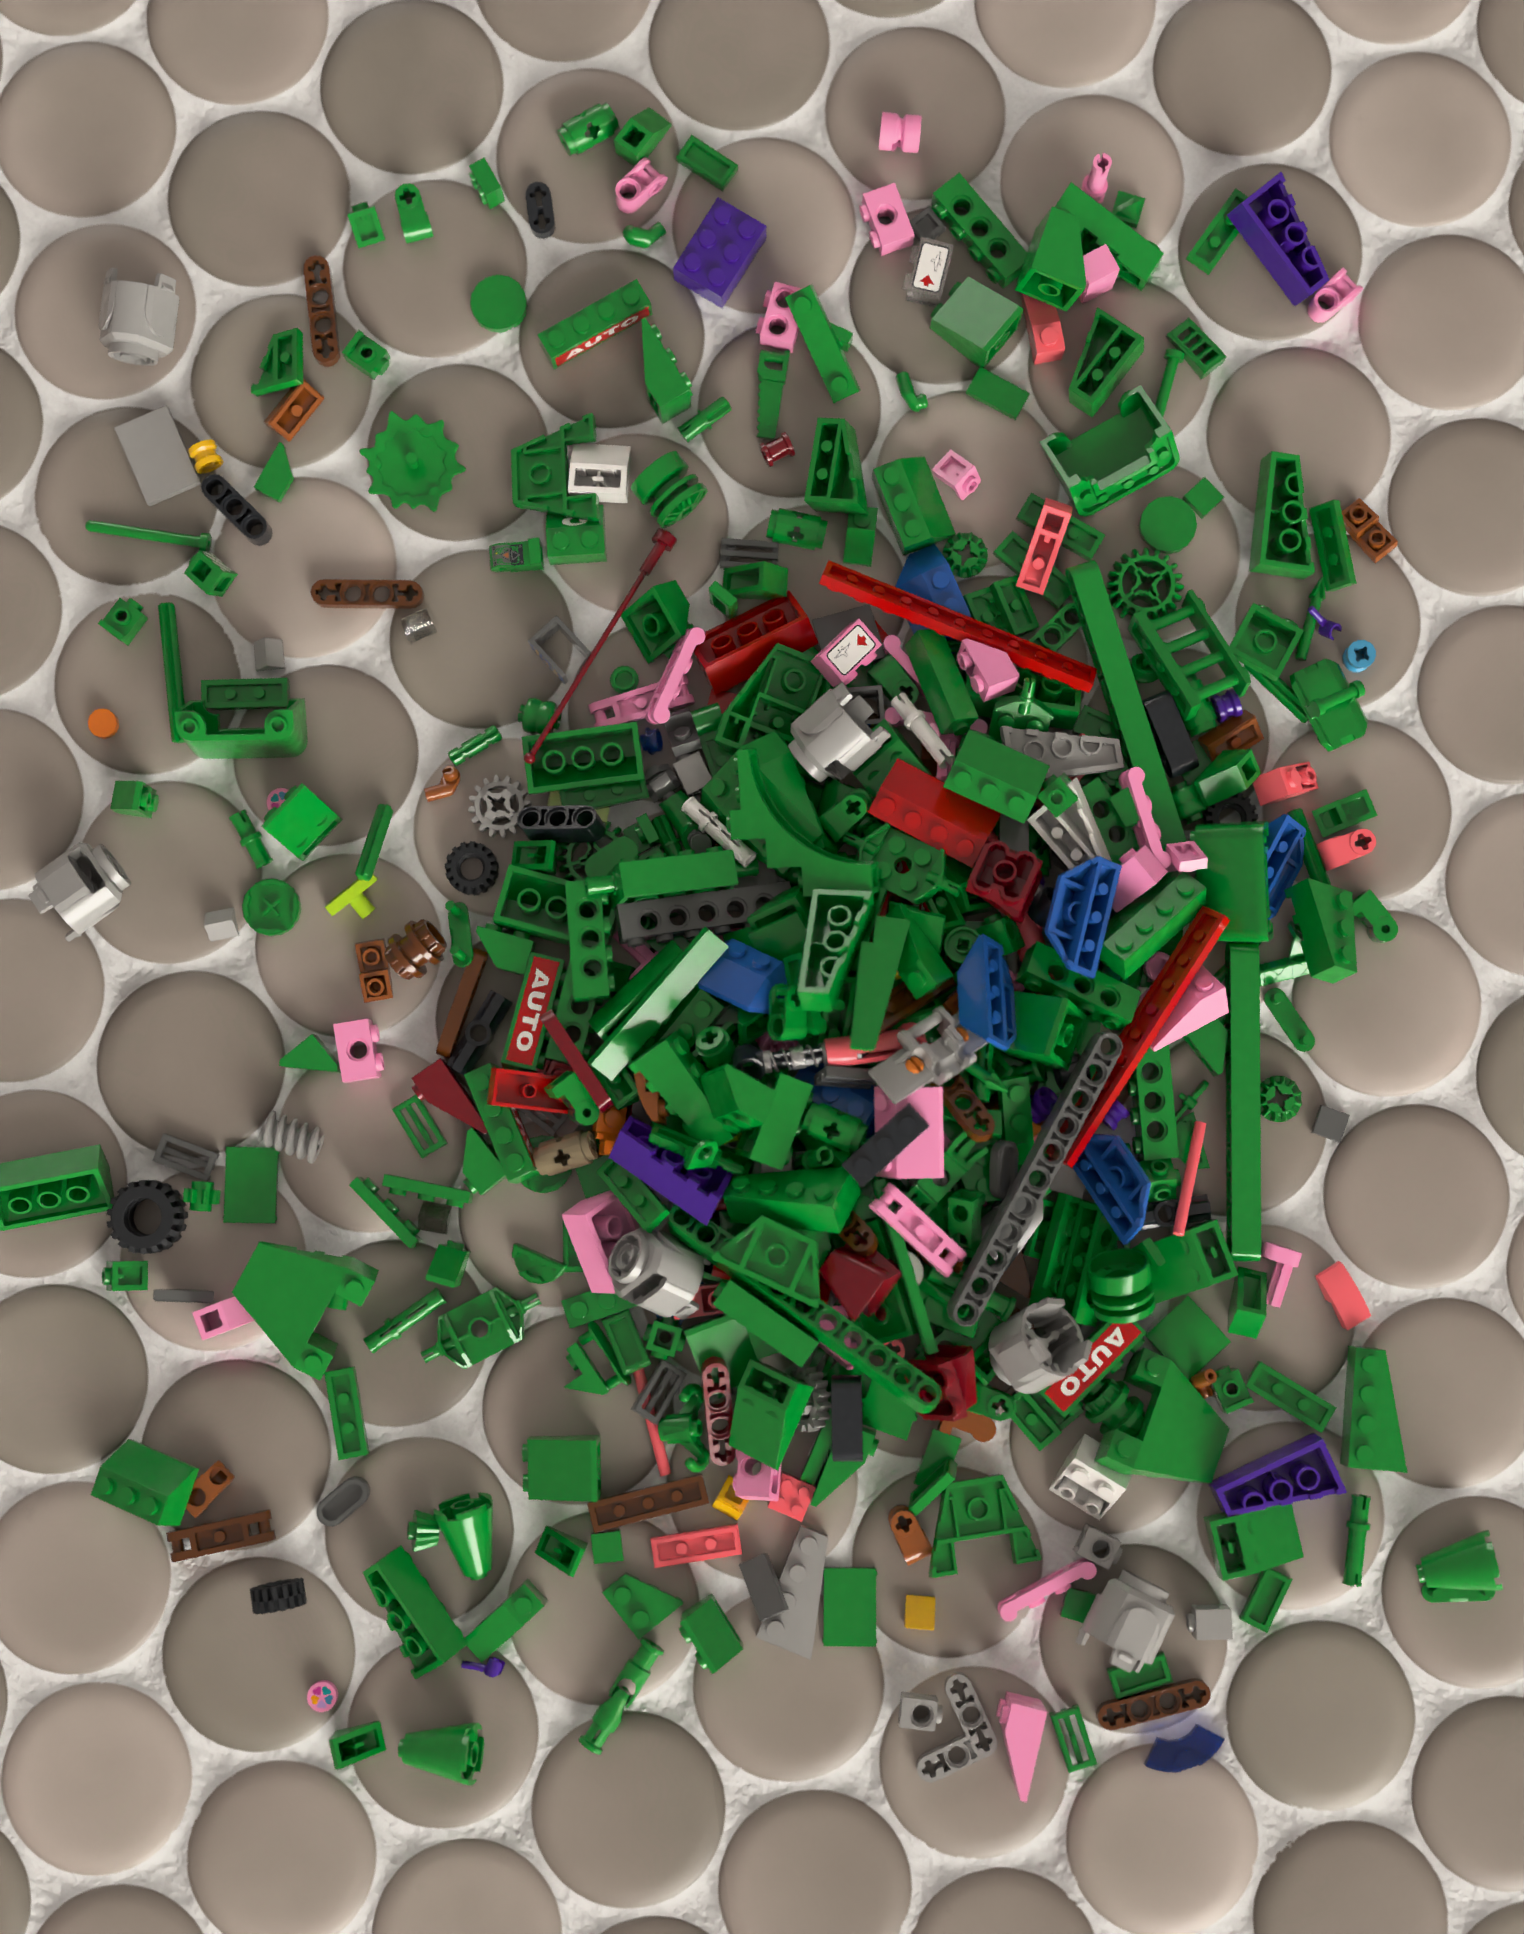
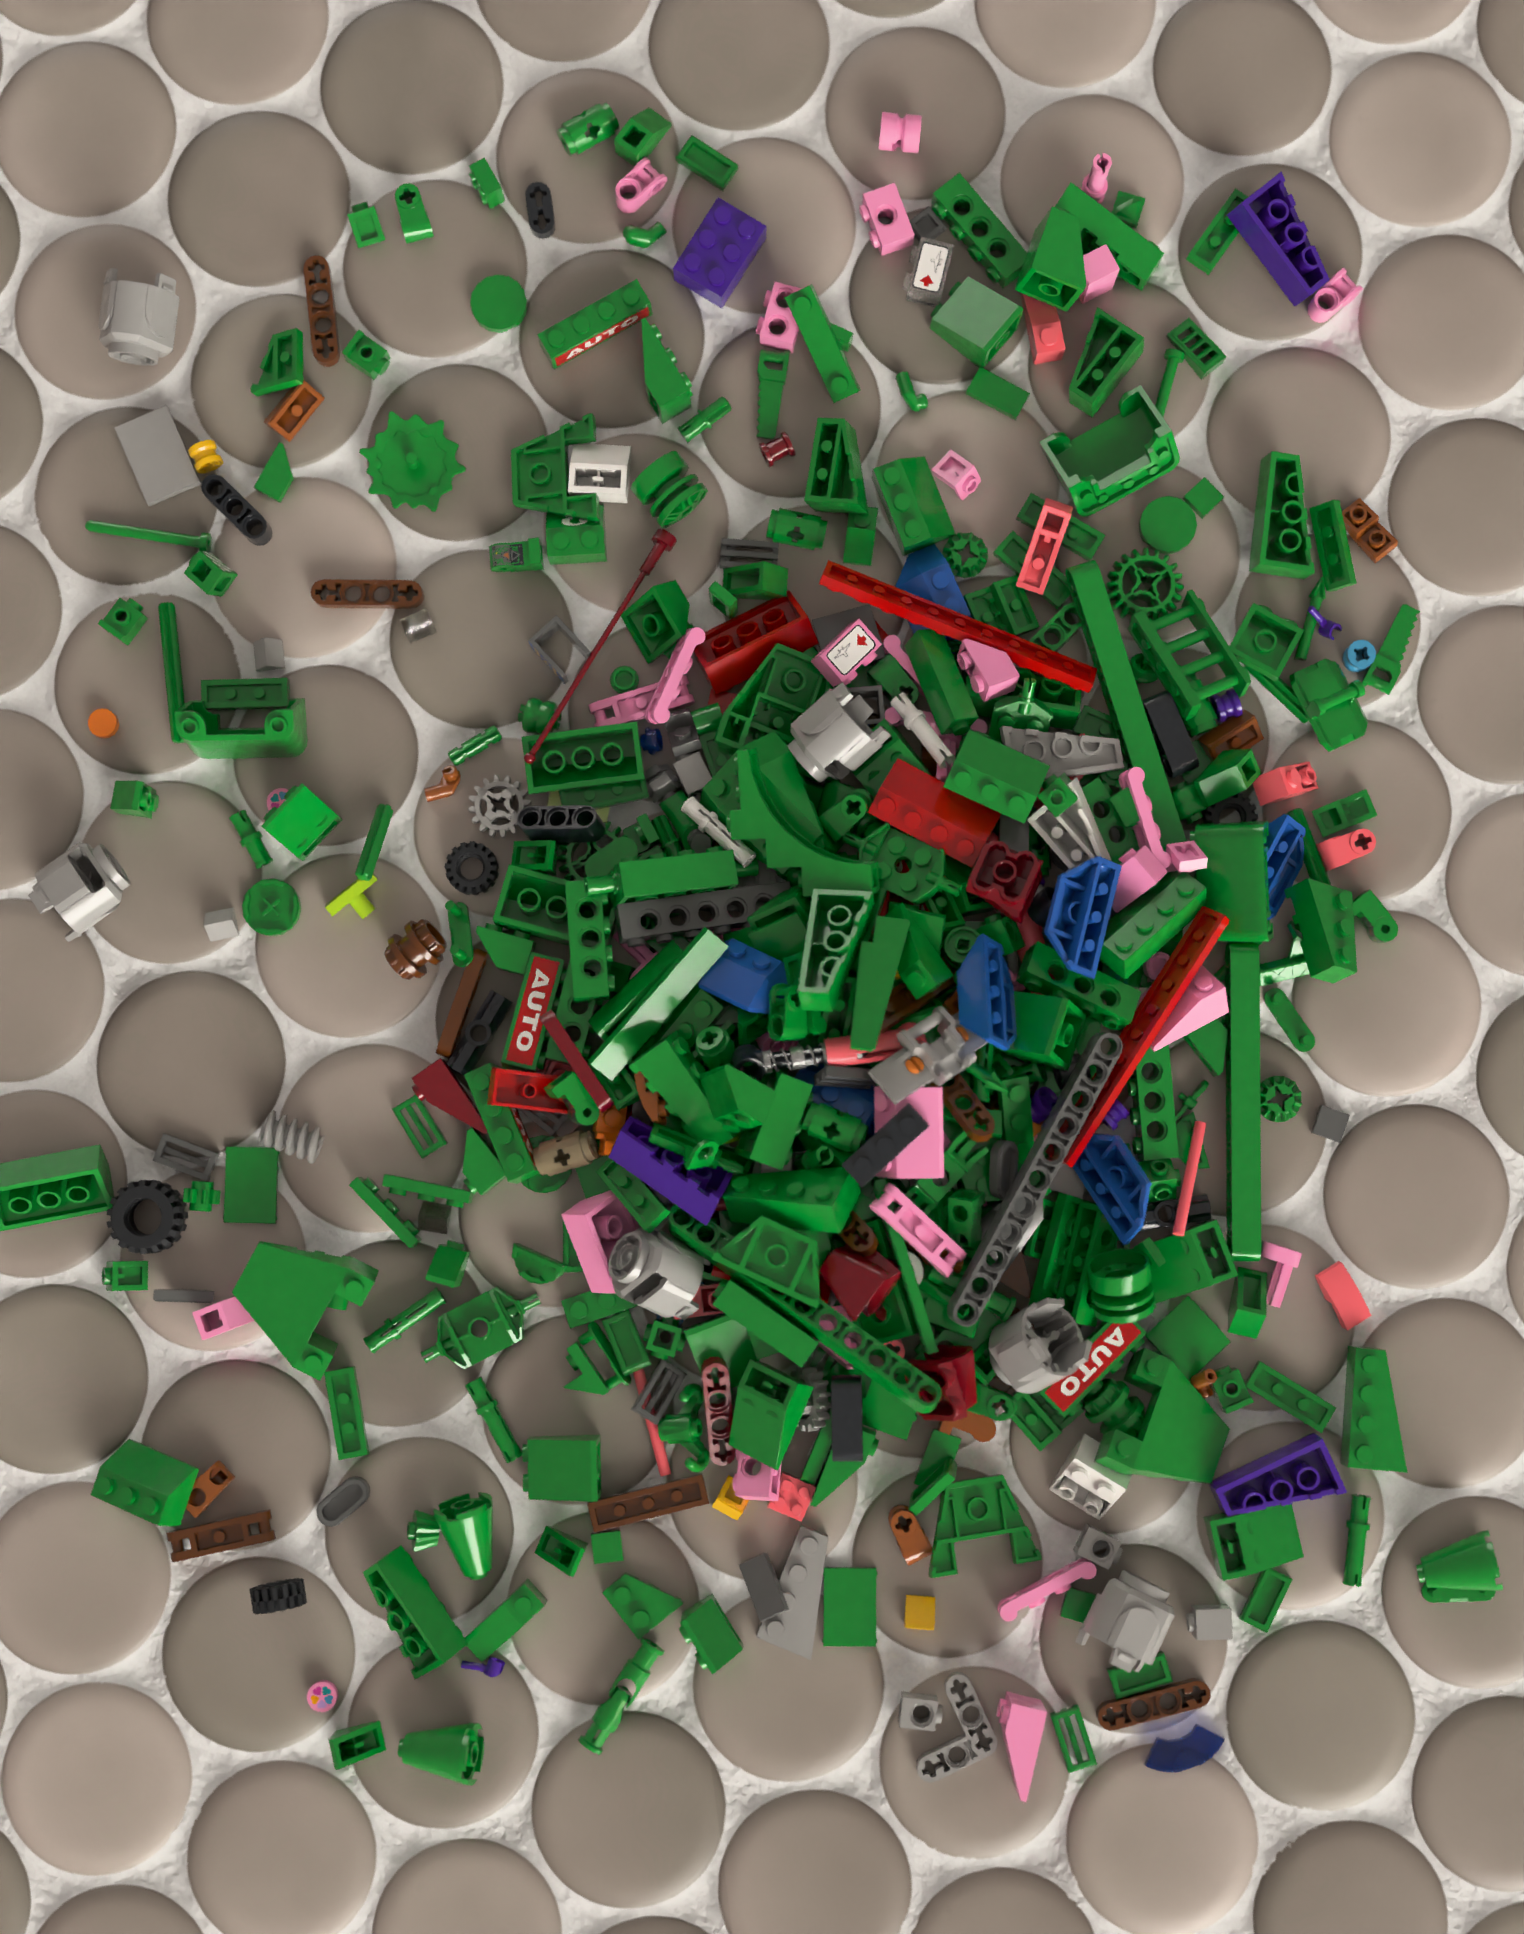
(311, 1055): green slope -> none
(346, 1037): bright pink brick -> none
(374, 970): dark orange slope -> none
(495, 1422): none -> green pin
(696, 1545): coral tile -> none
(1391, 650): none -> green piece

